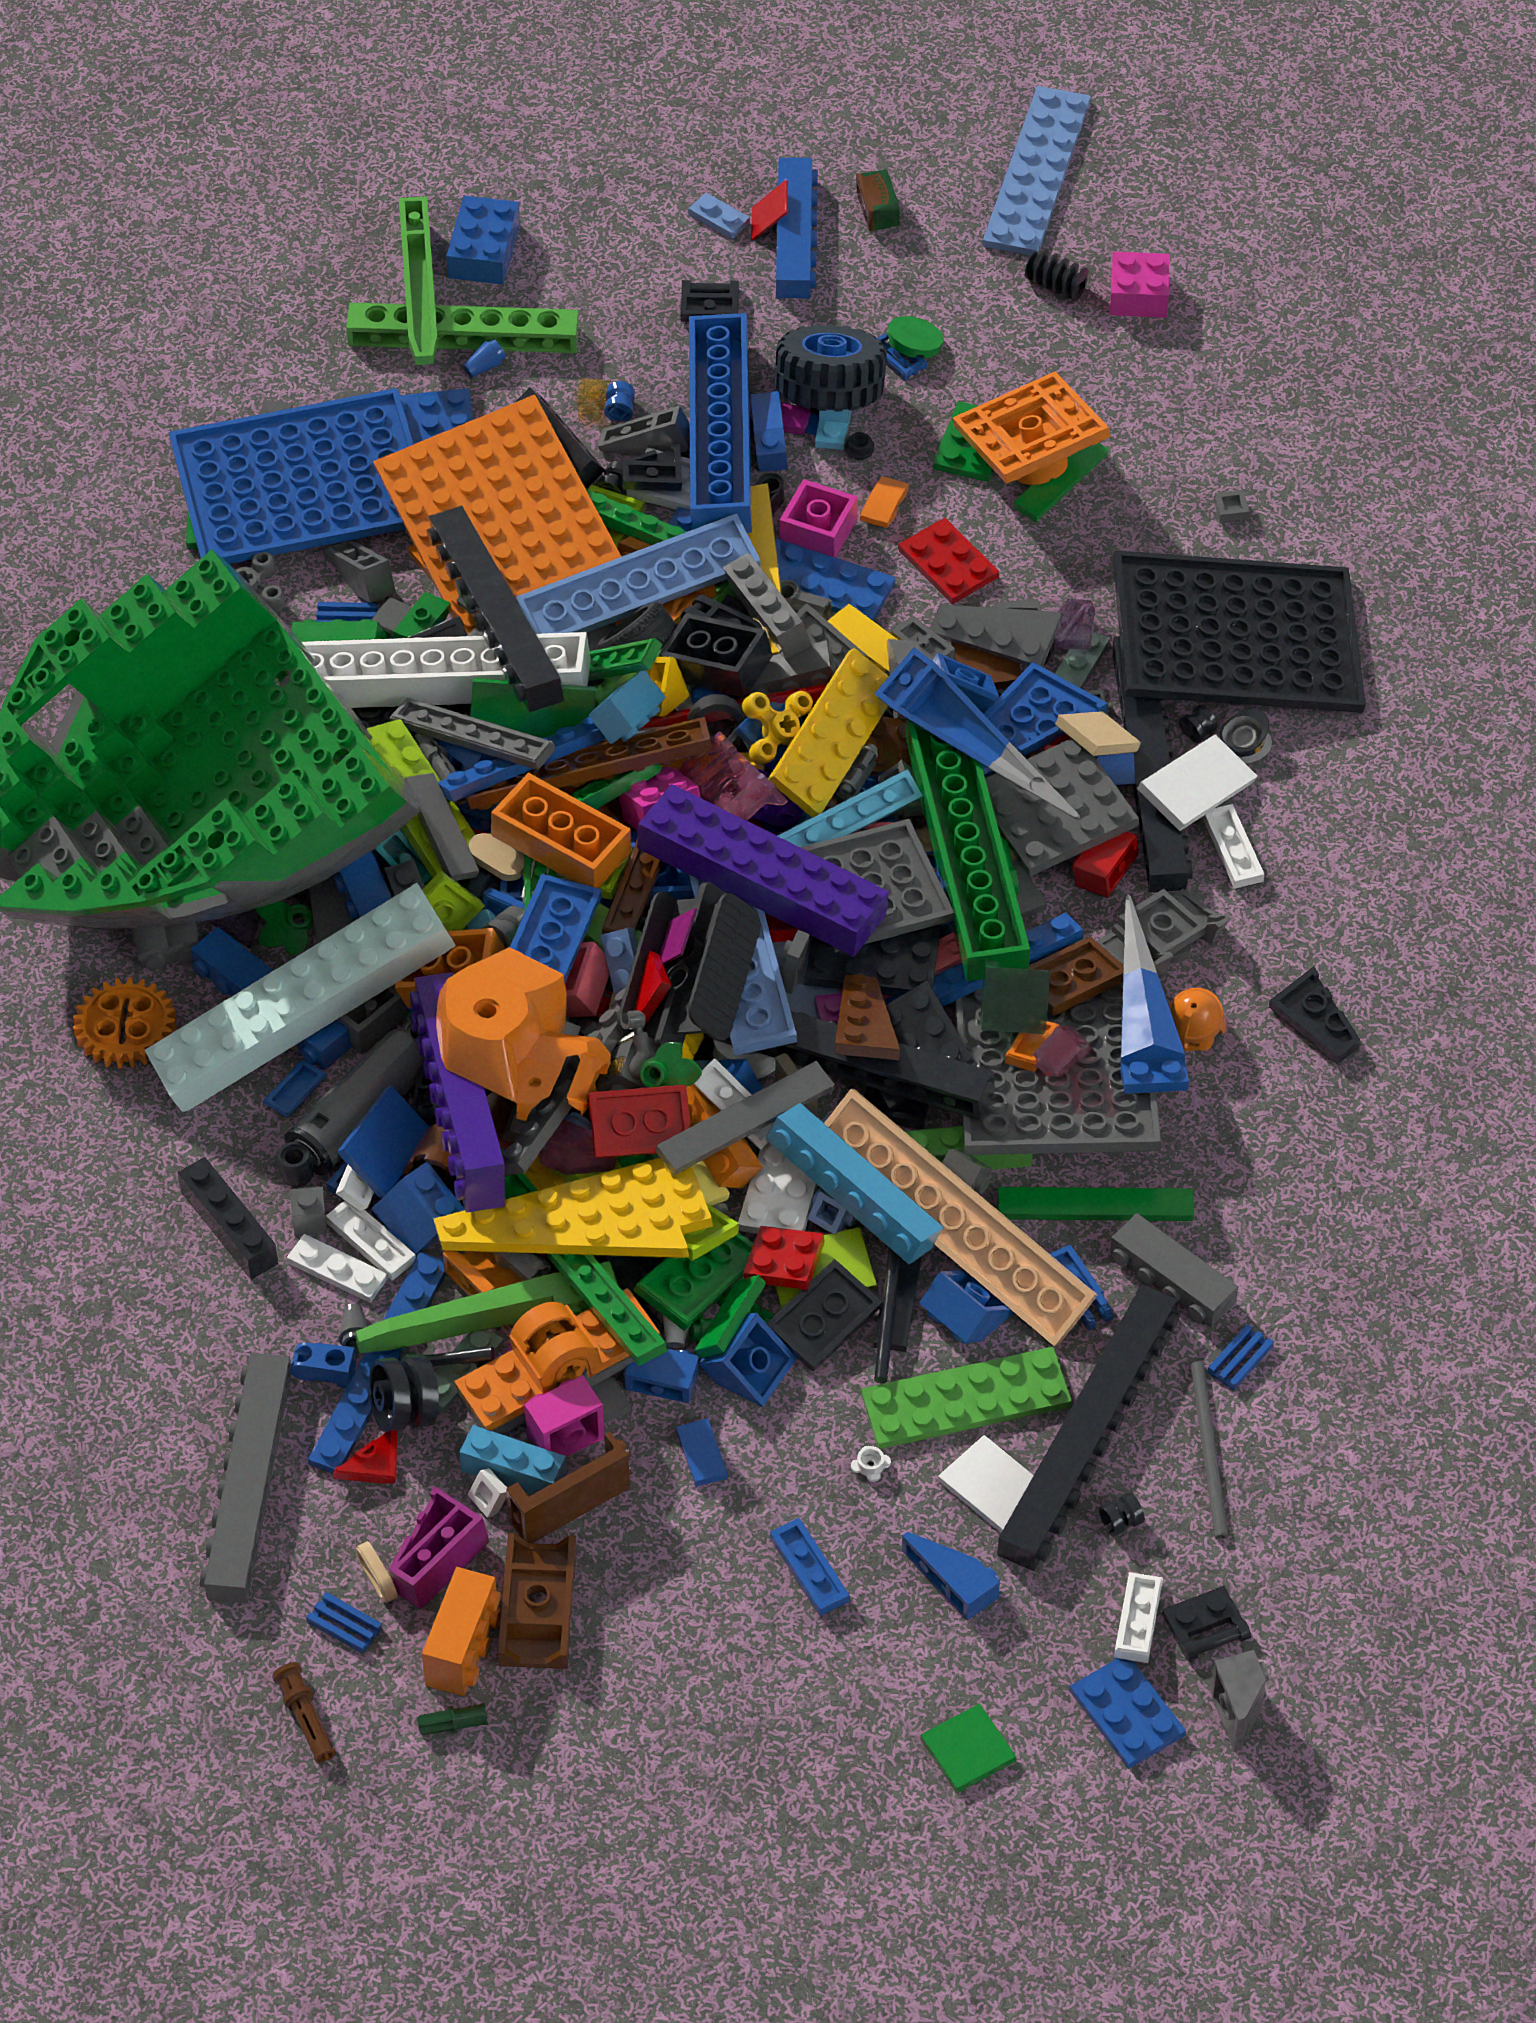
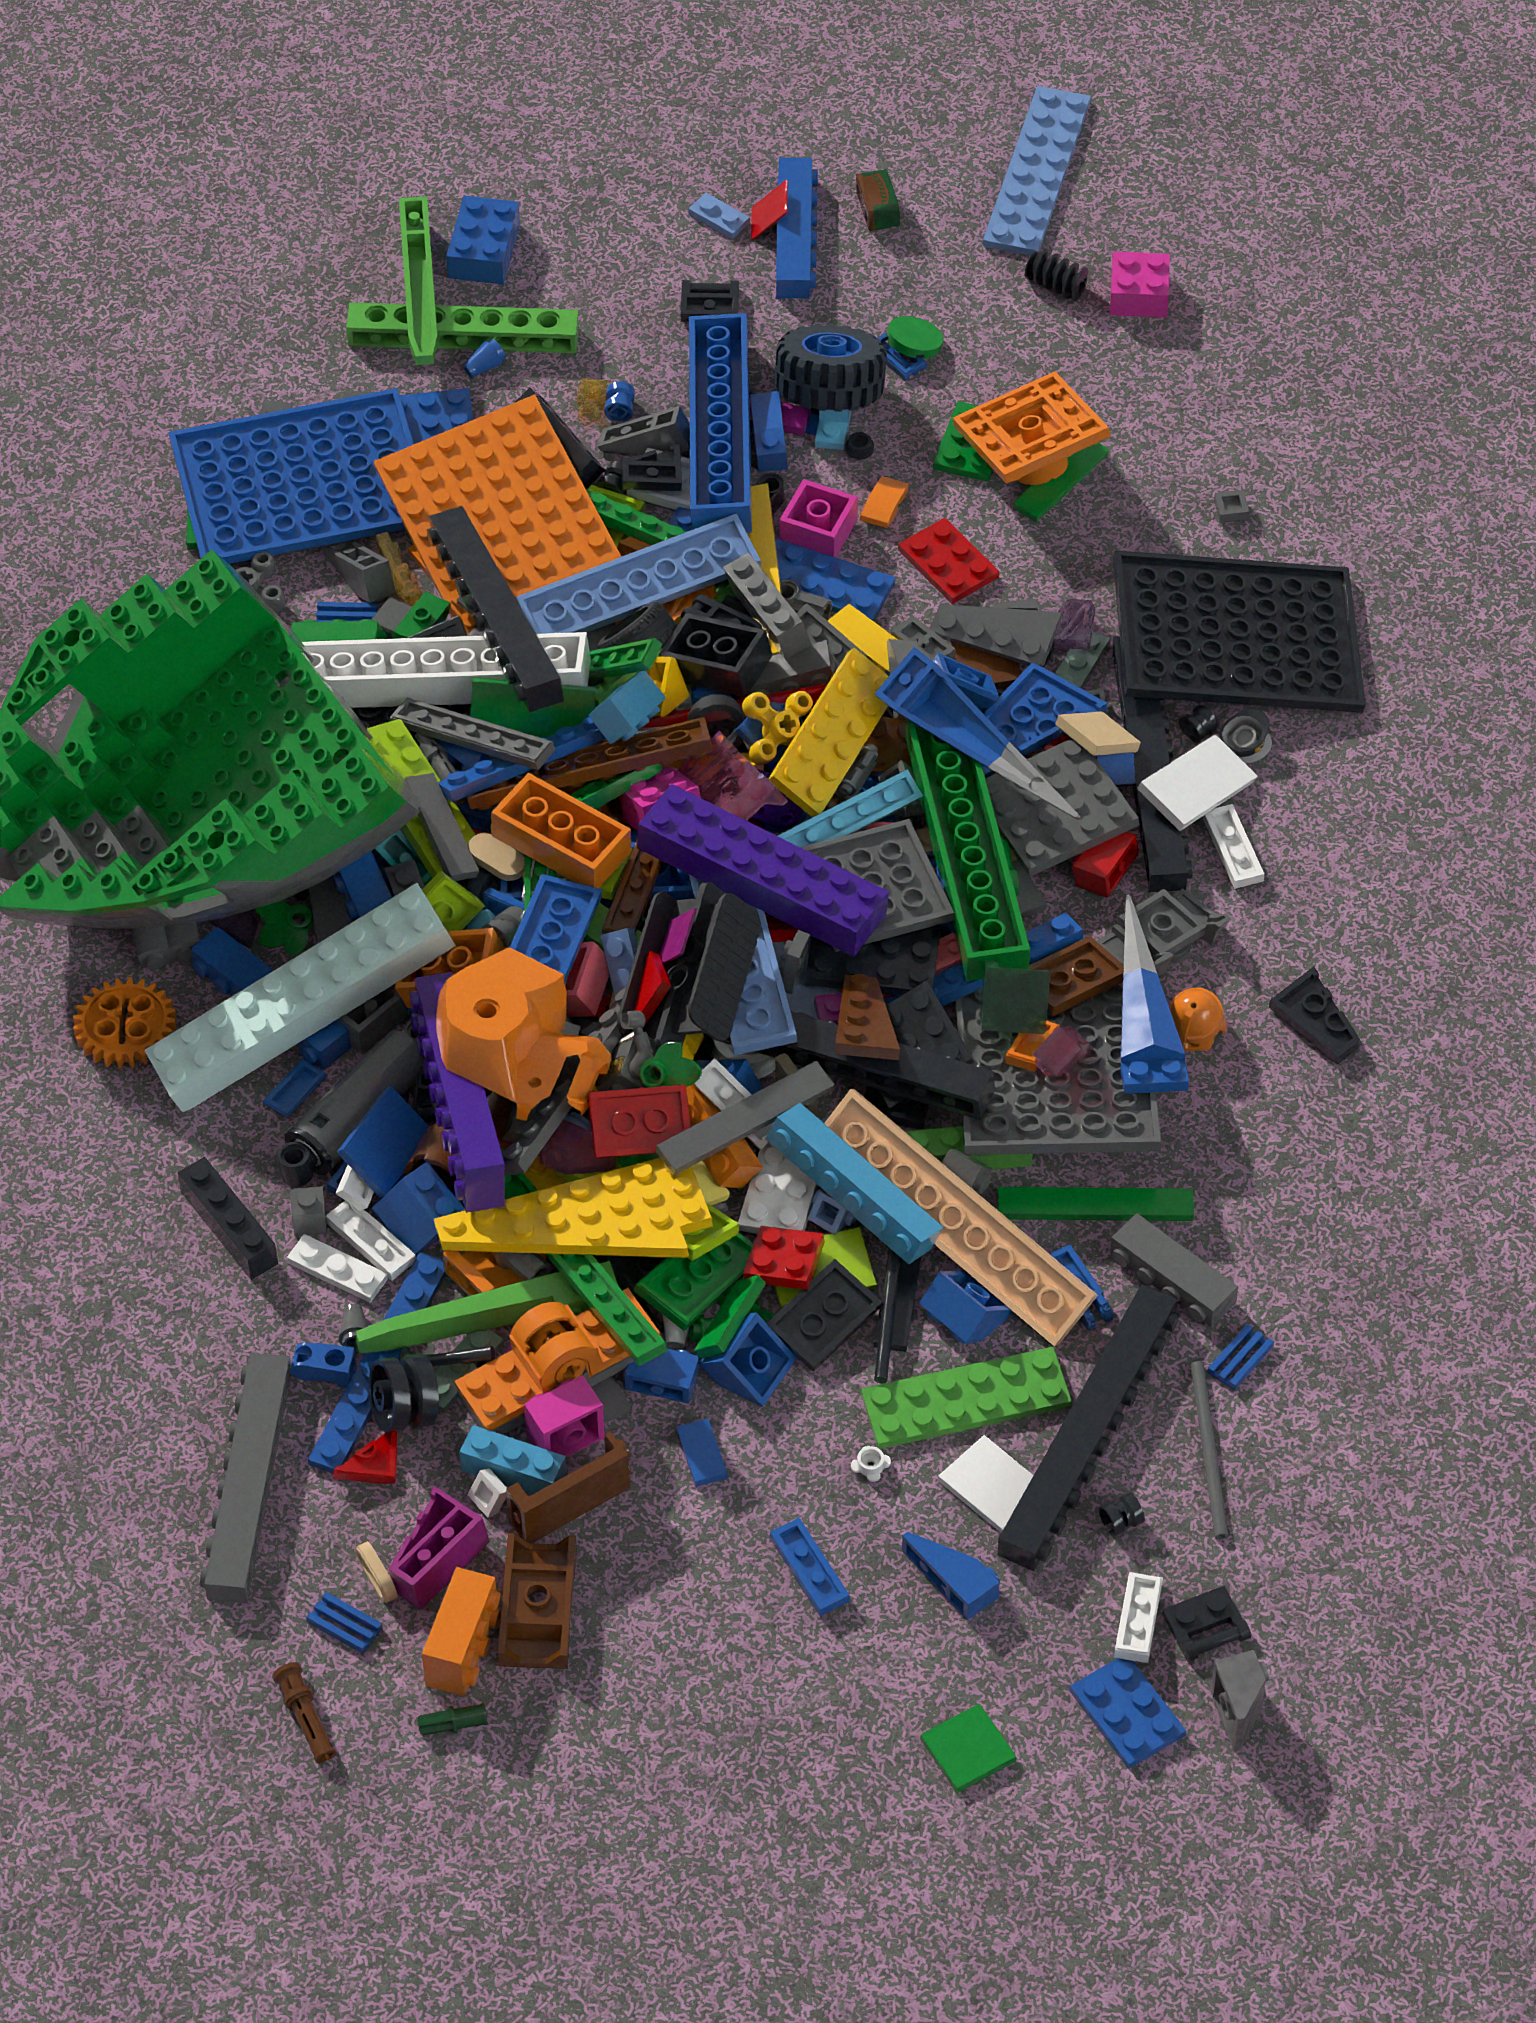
(400, 572): none -> clear yellow plate

